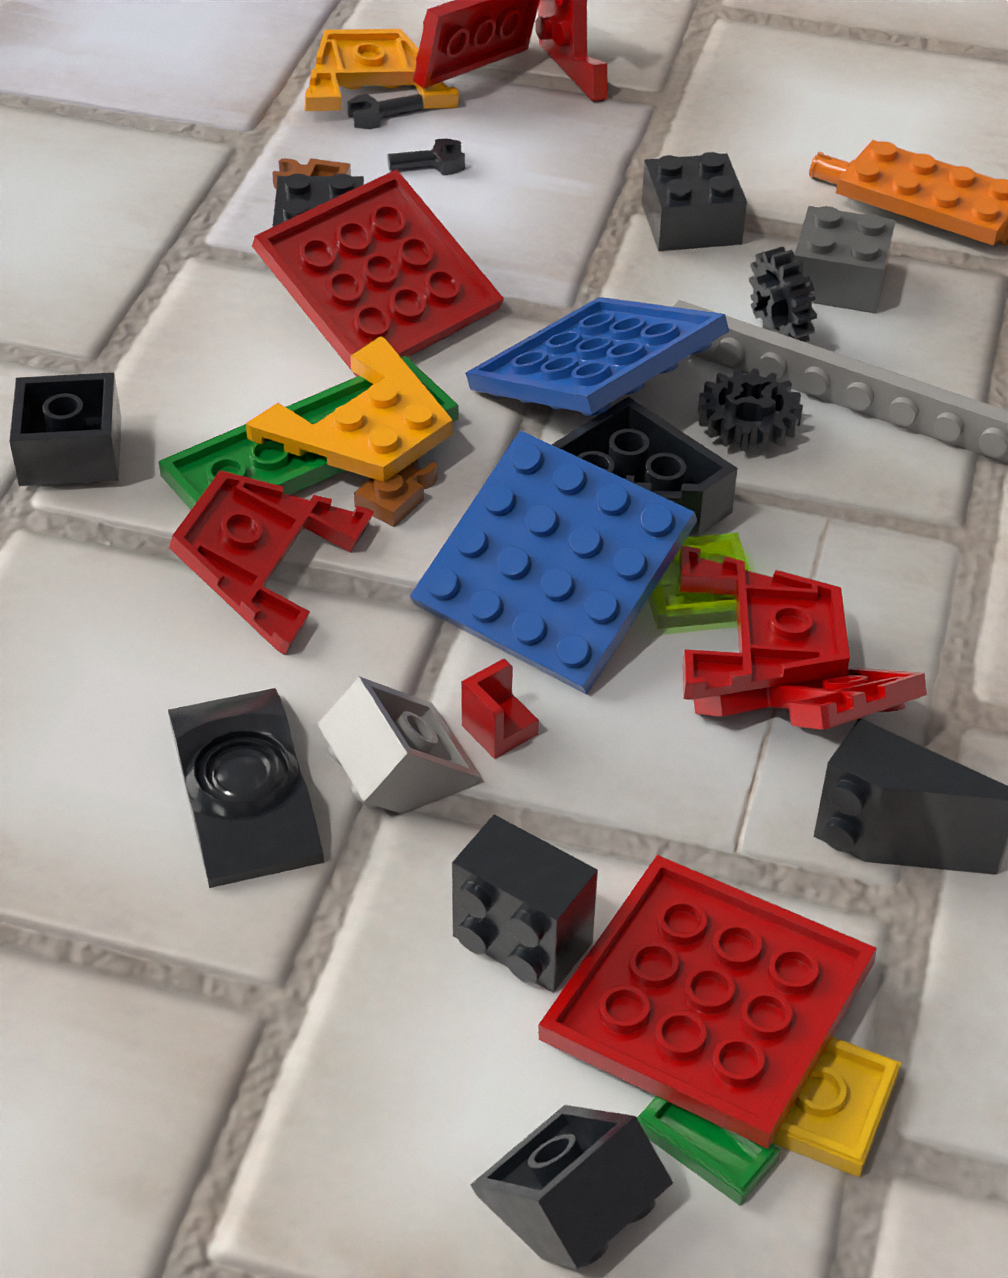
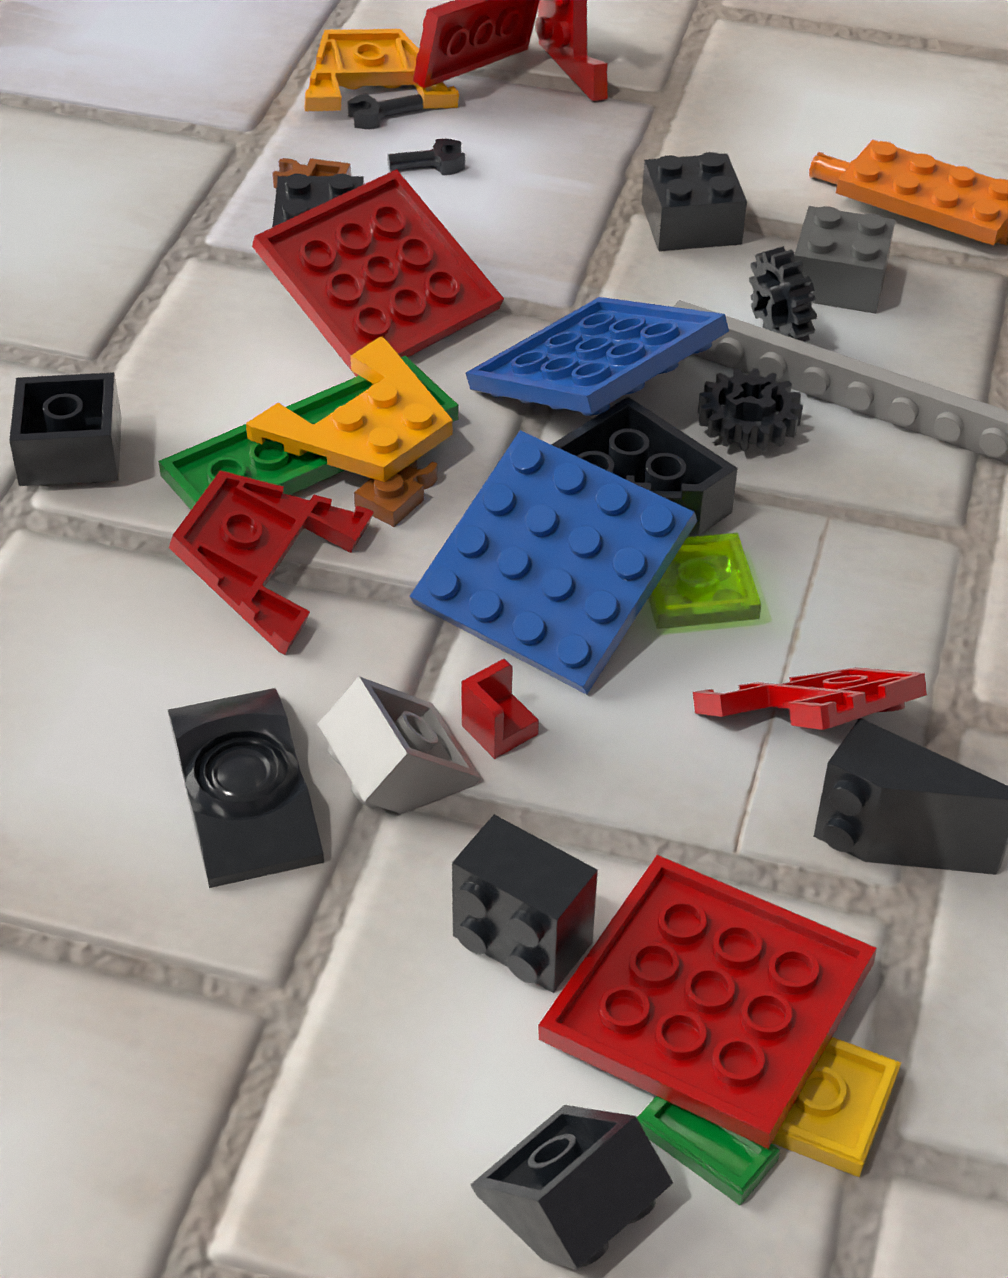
(785, 627): red wing -> none

